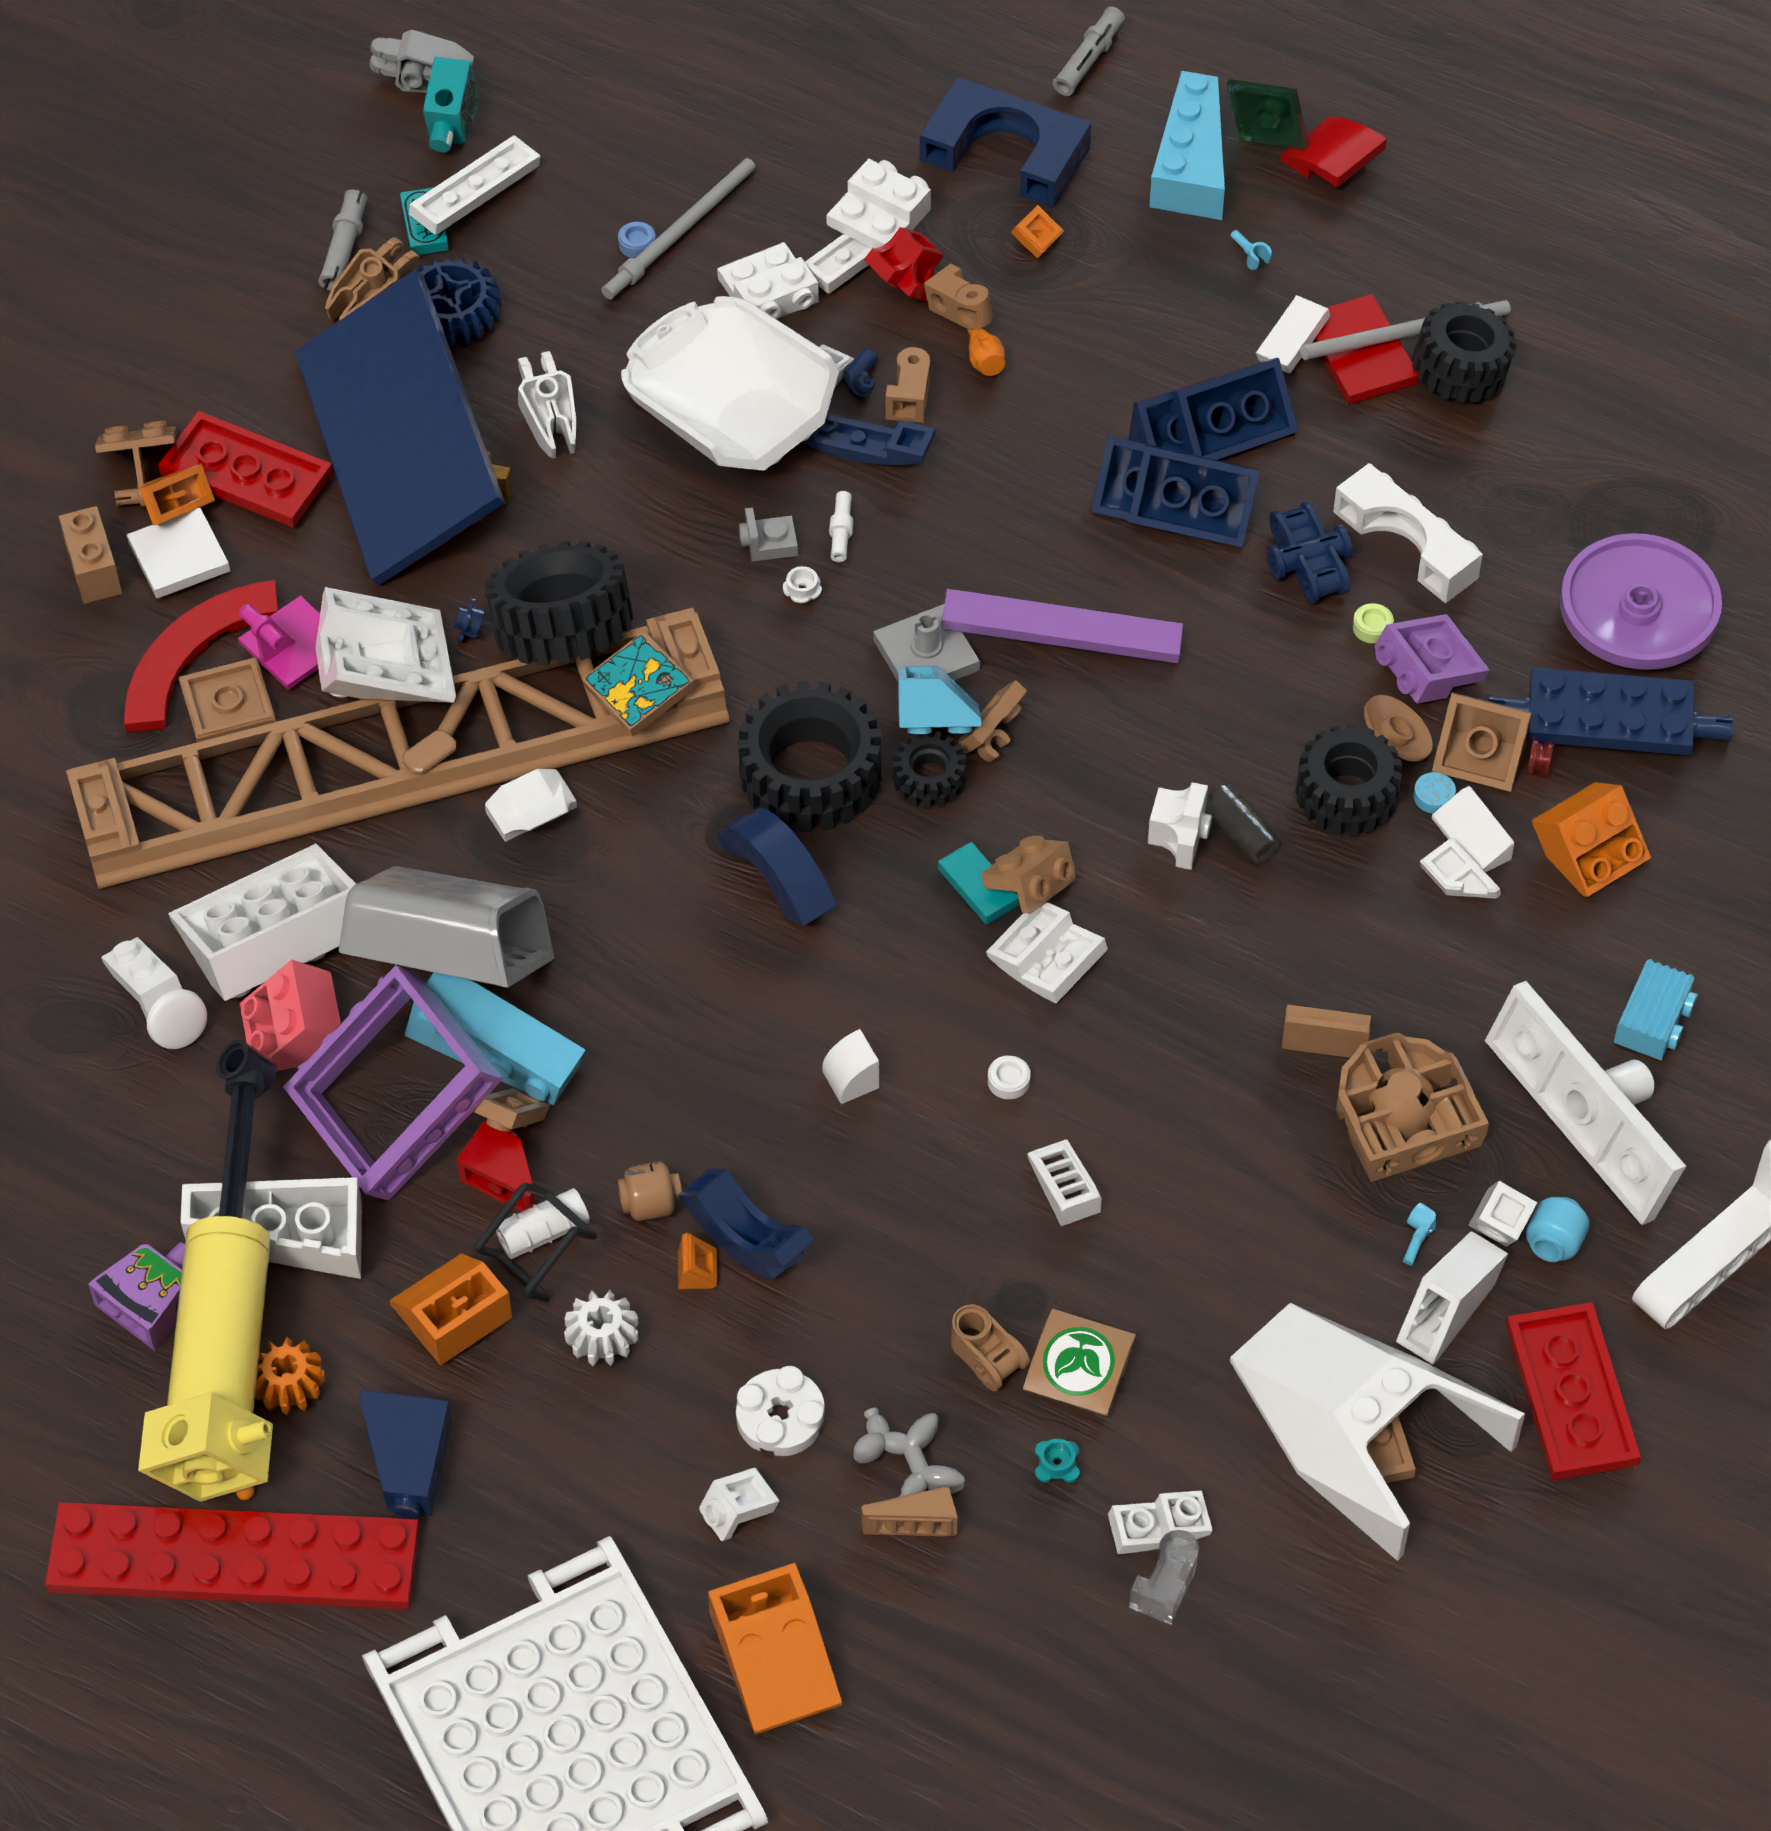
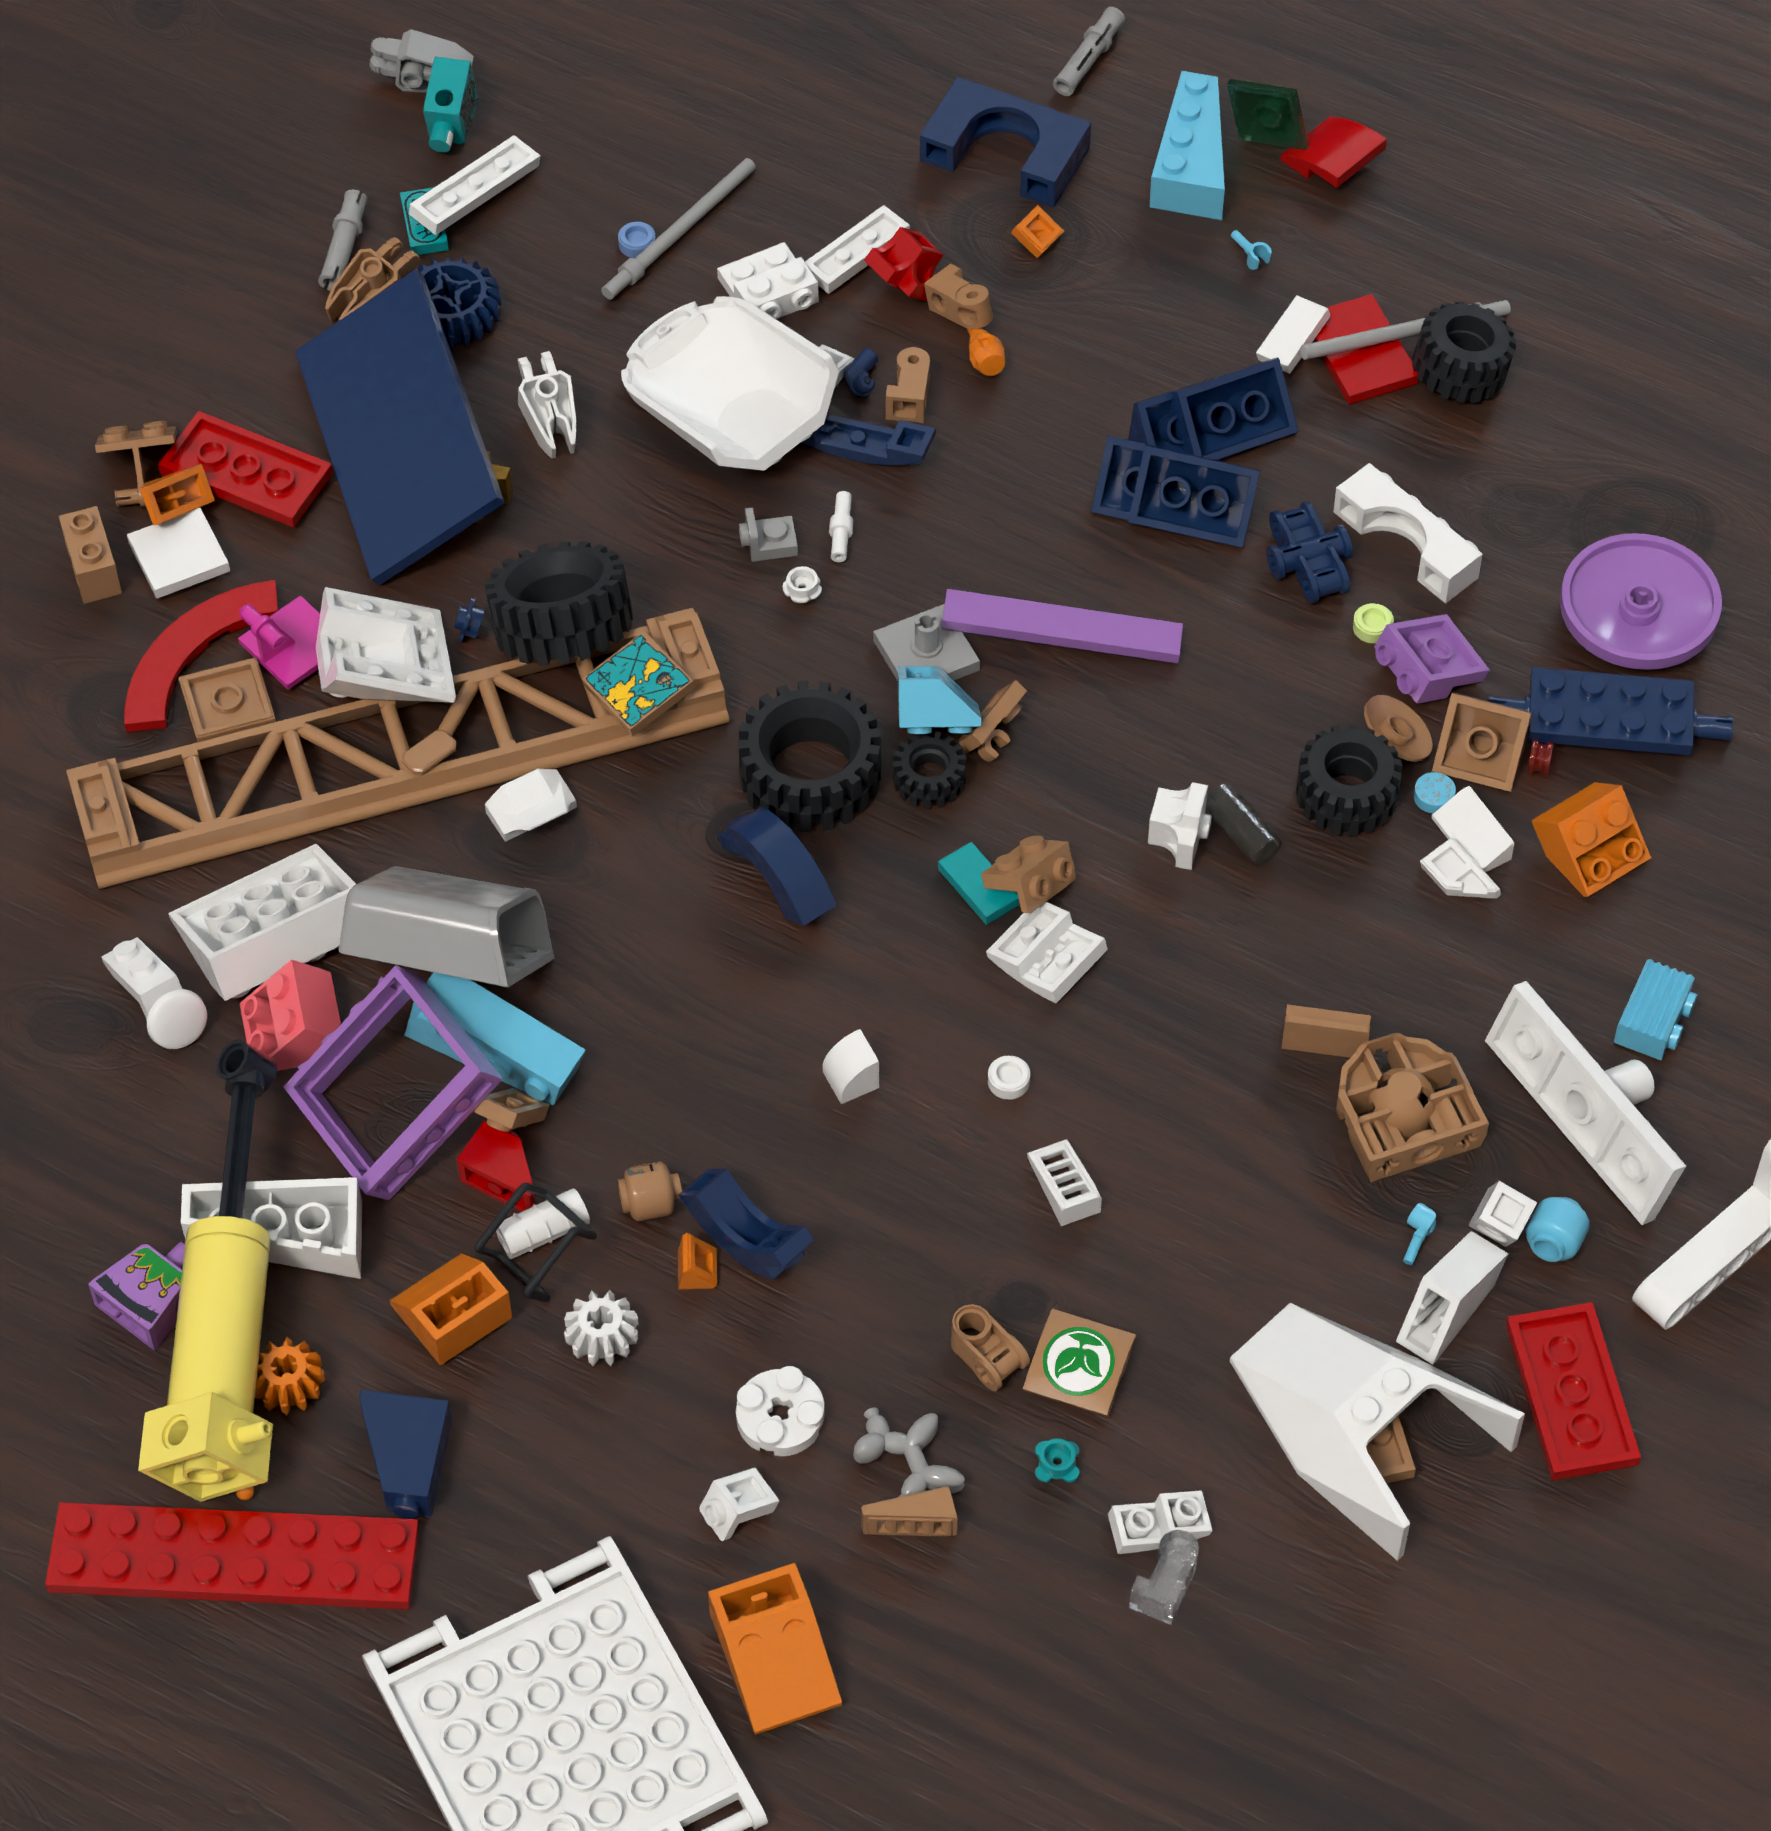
(879, 204): white plate -> none

